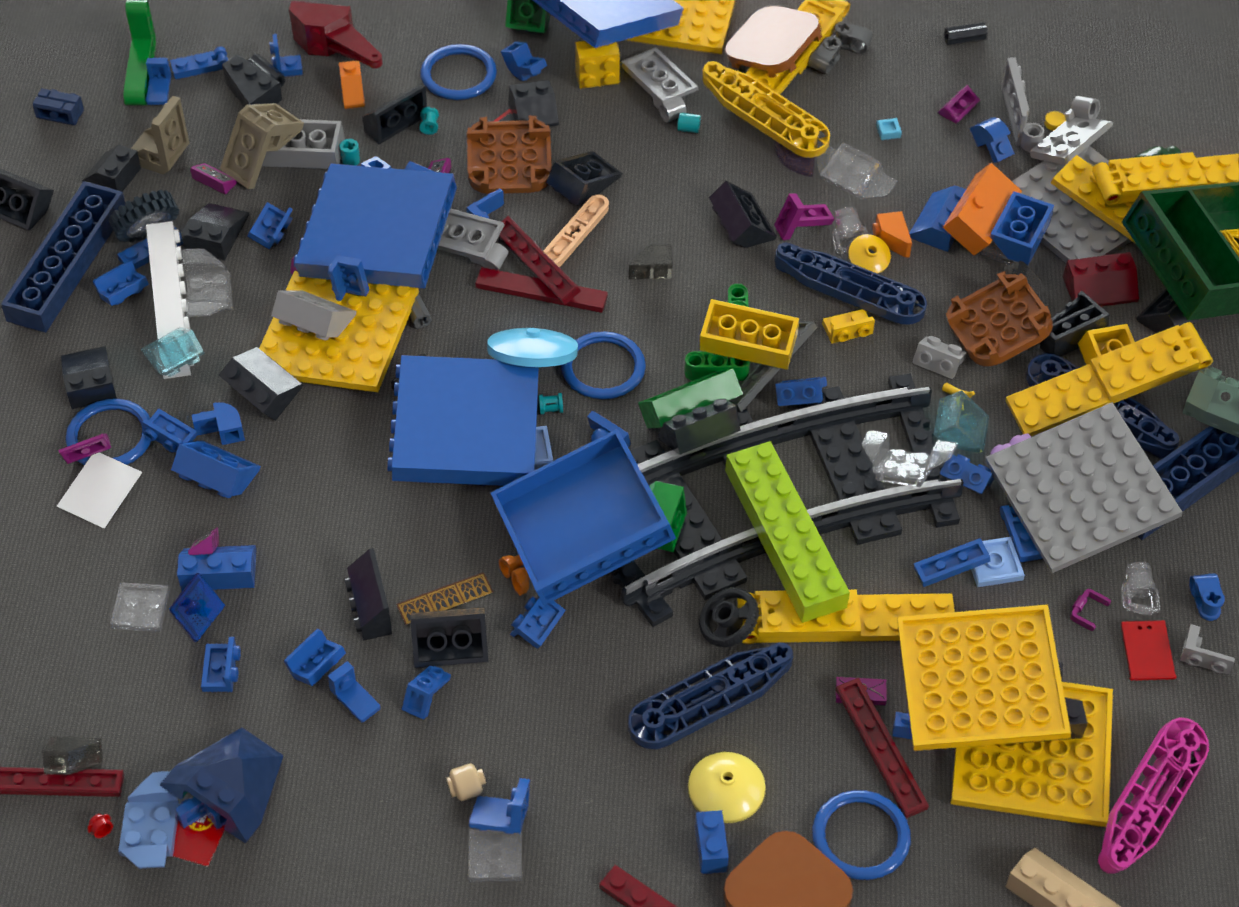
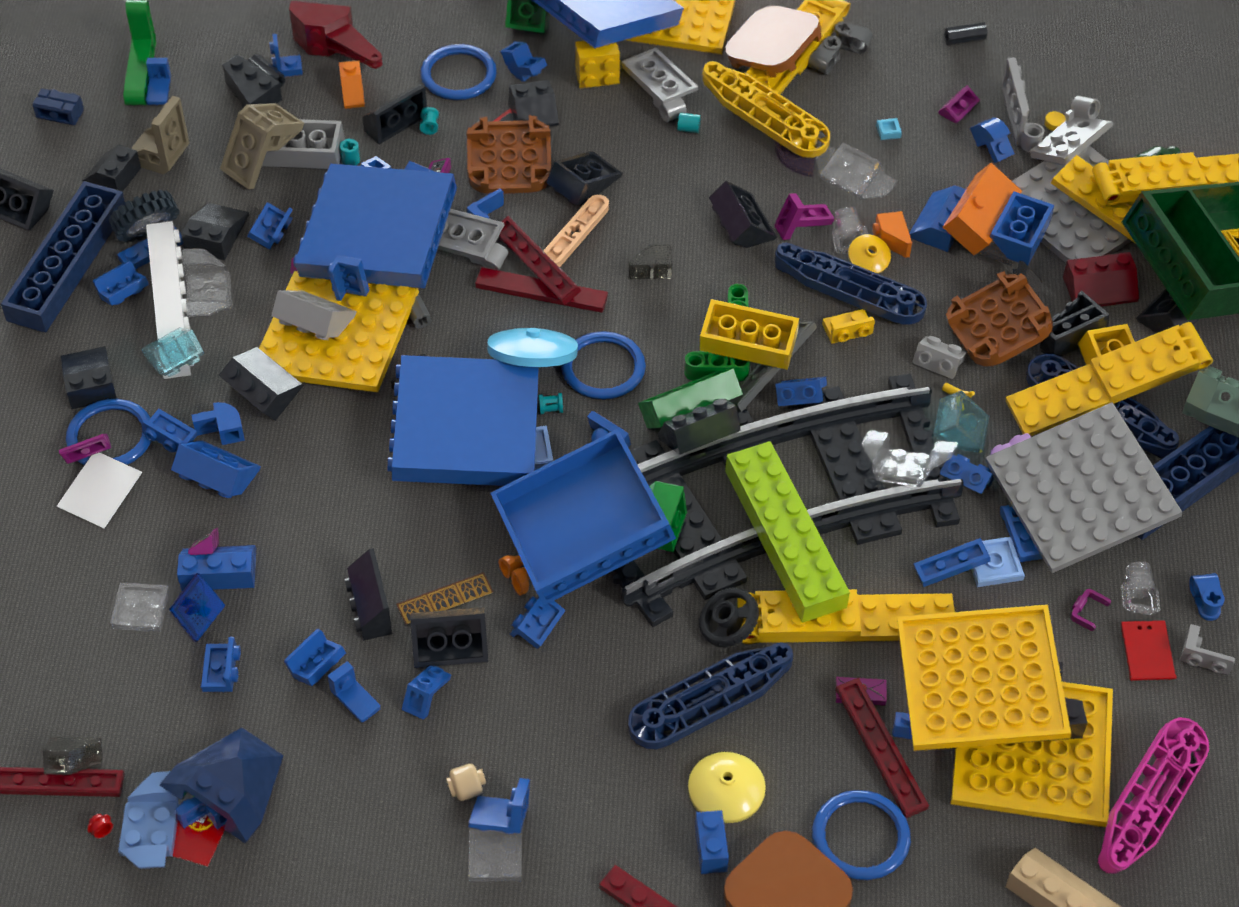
(199, 63): blue plate -> none
(213, 178): magenta slope -> none

